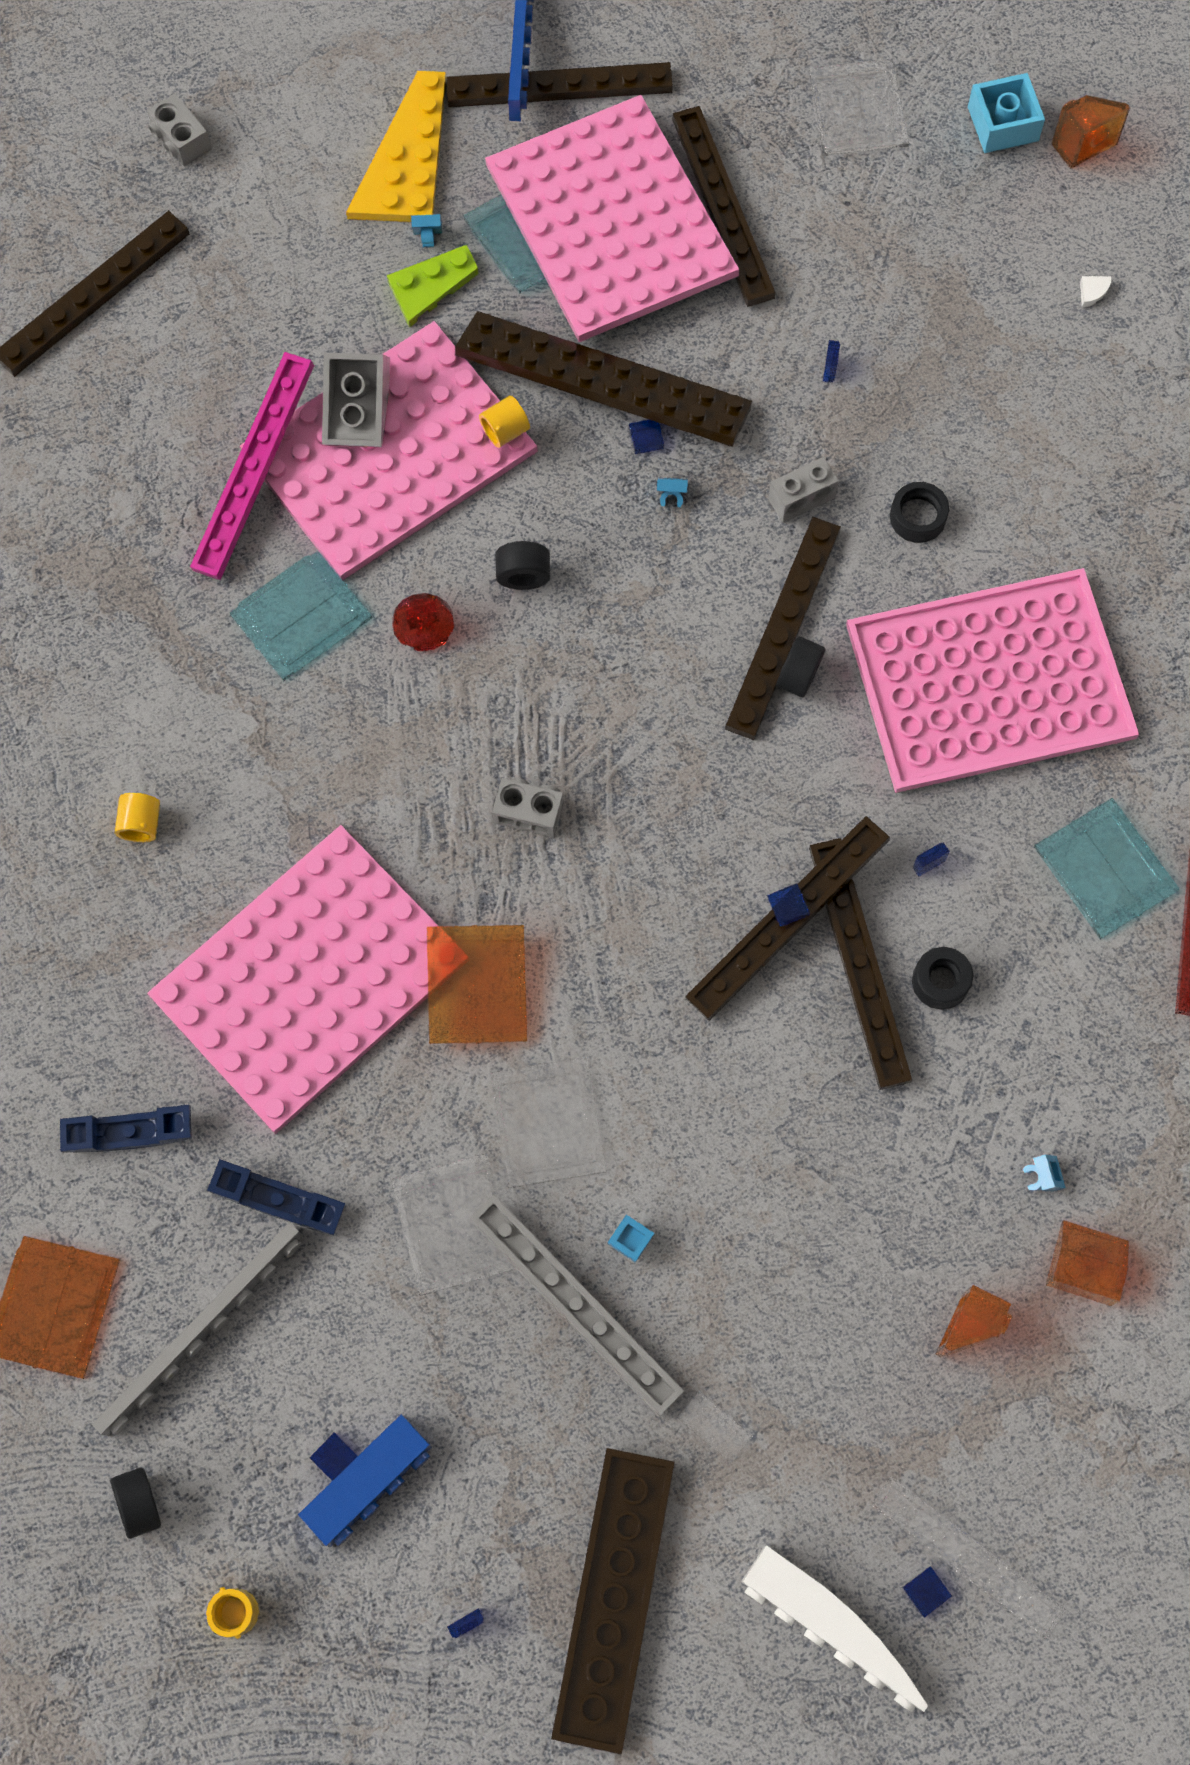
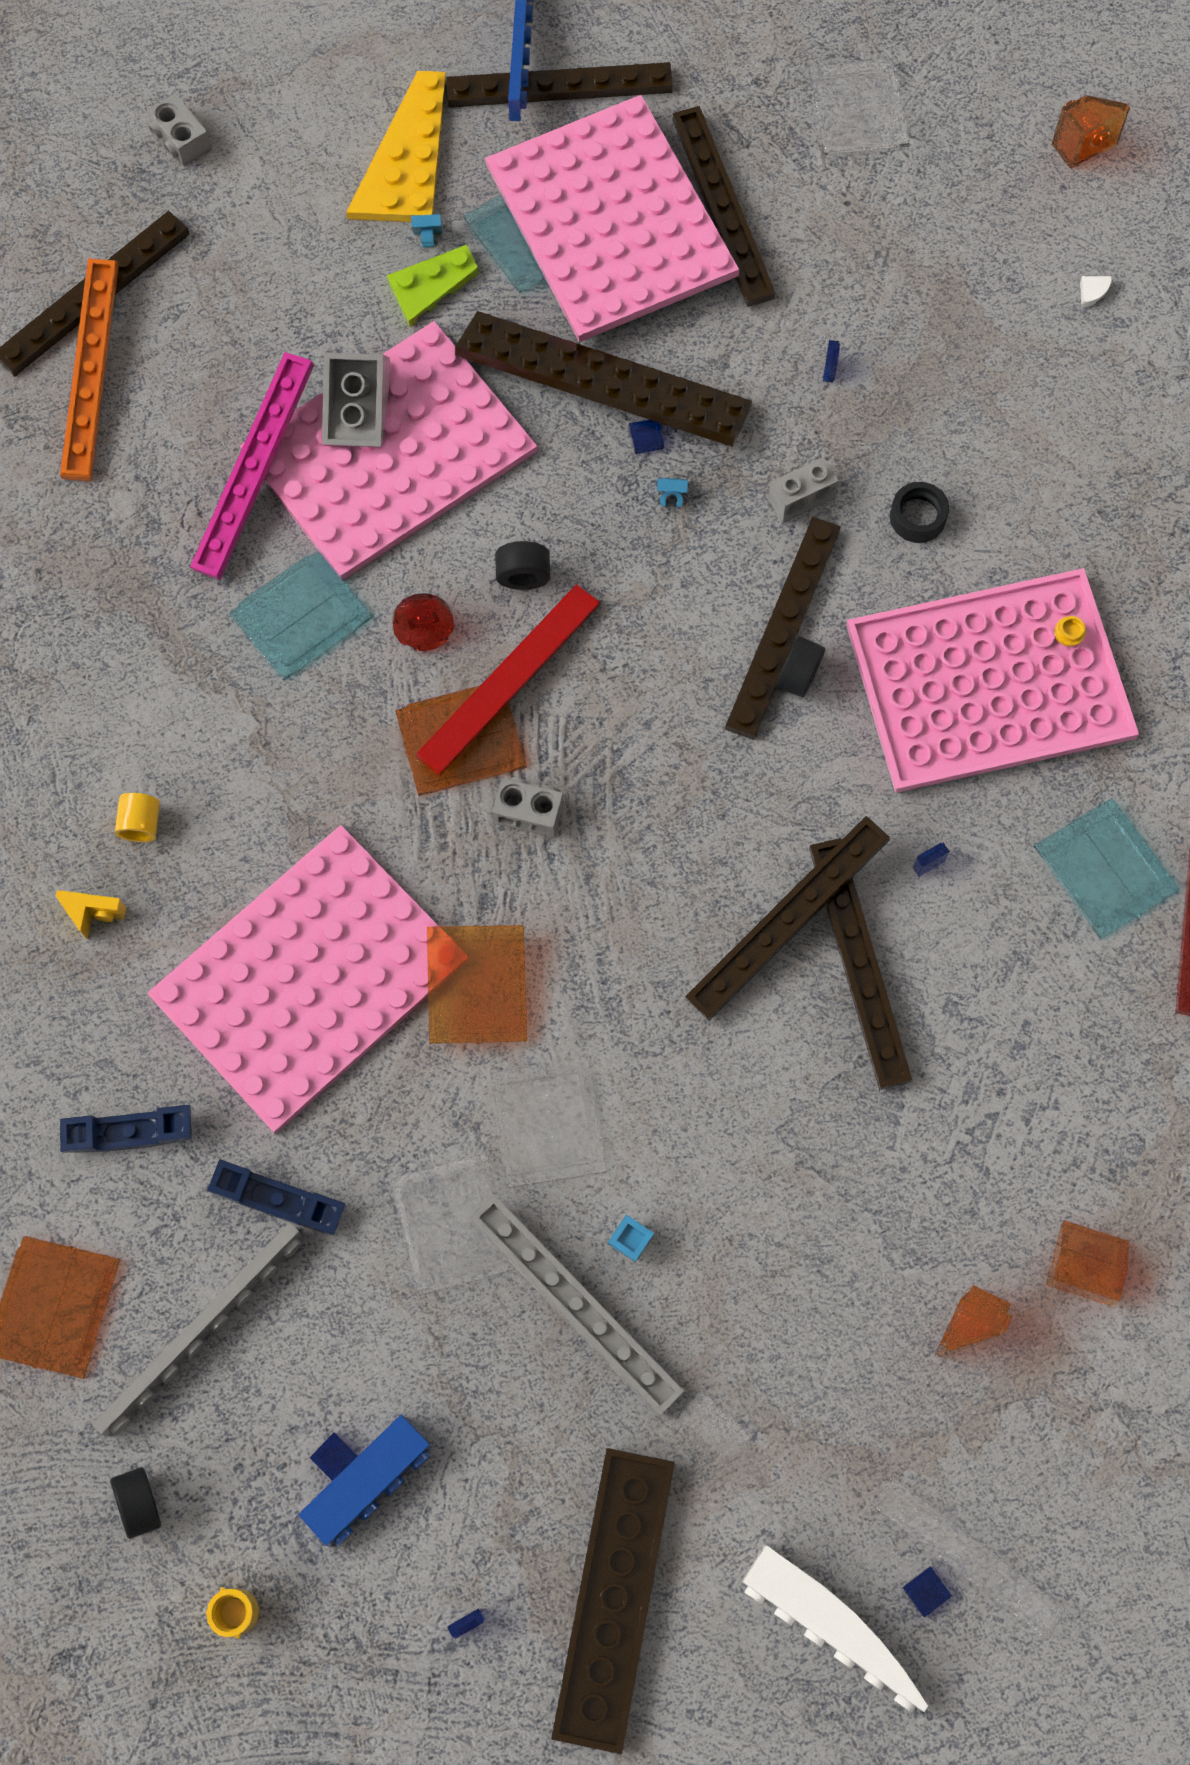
(83, 907): none -> yellow slope
(89, 370): none -> orange tile
(490, 754): none -> clear orange piece
(504, 421): yellow piece -> none
(507, 680): none -> red tile
(788, 905): clear blue tile -> none
(953, 961): black tyre -> none
(1006, 112): medium azure brick -> none
(1048, 1173): tile -> none
(1070, 631): none -> yellow plate

